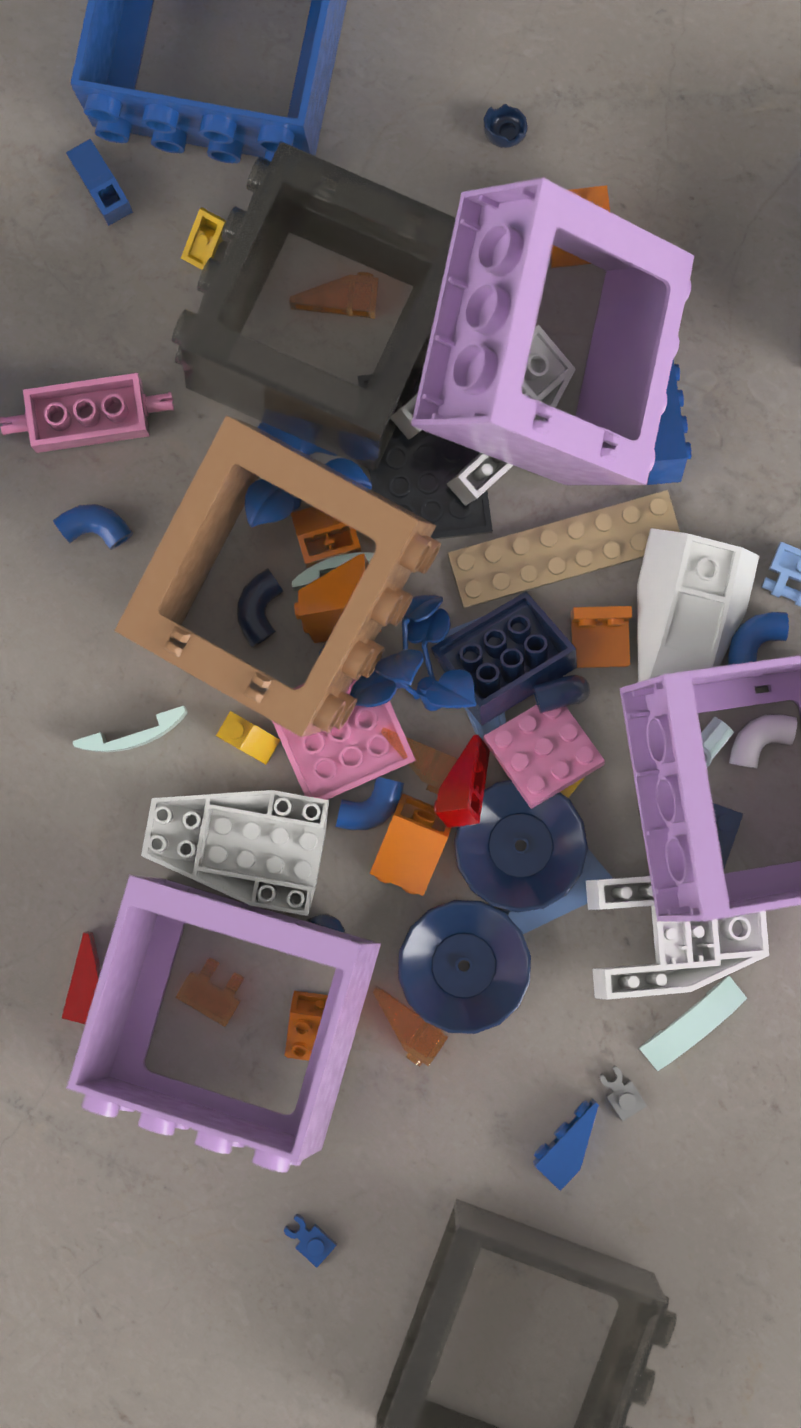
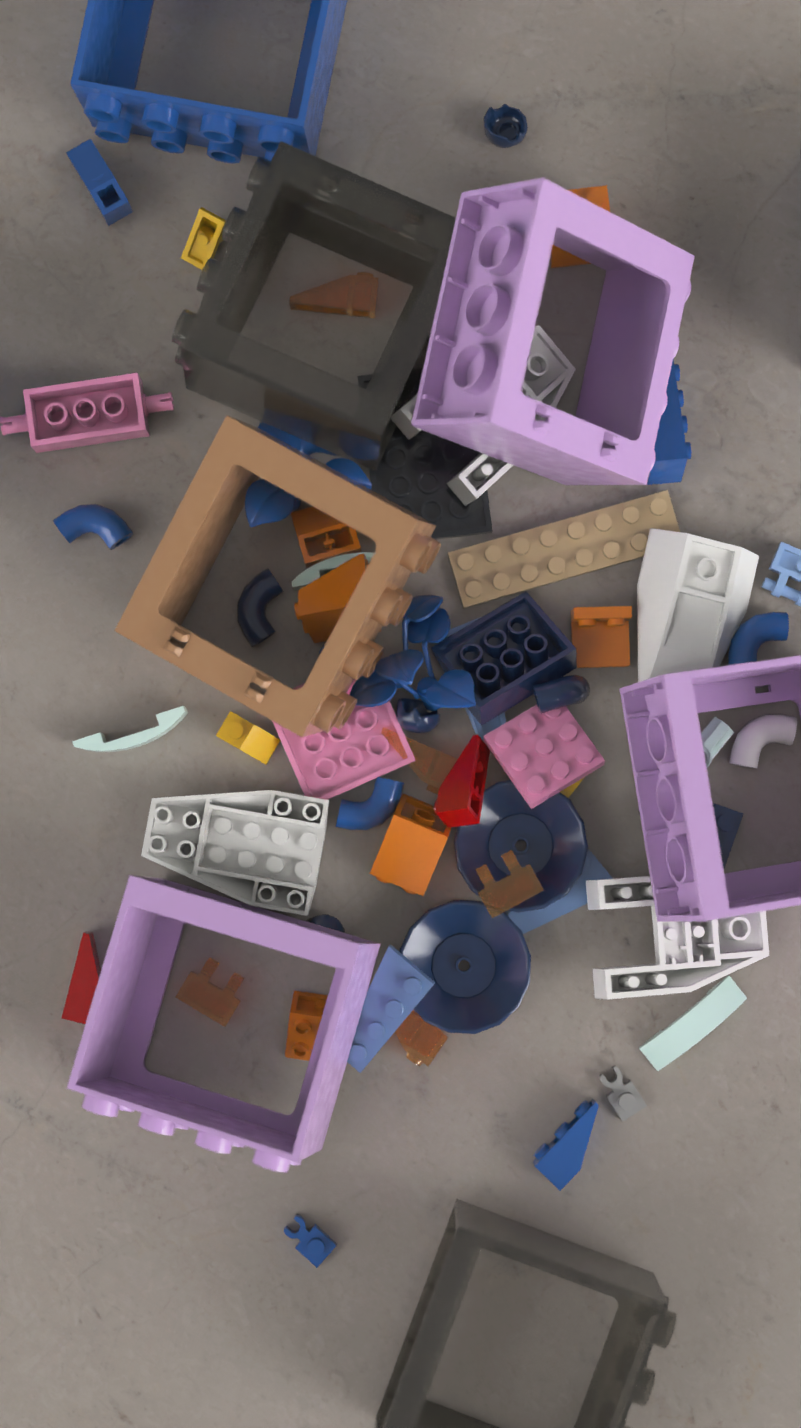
(388, 1002): none -> medium blue wing
(415, 717): none -> dark blue hair
(509, 890): none -> clear orange plate

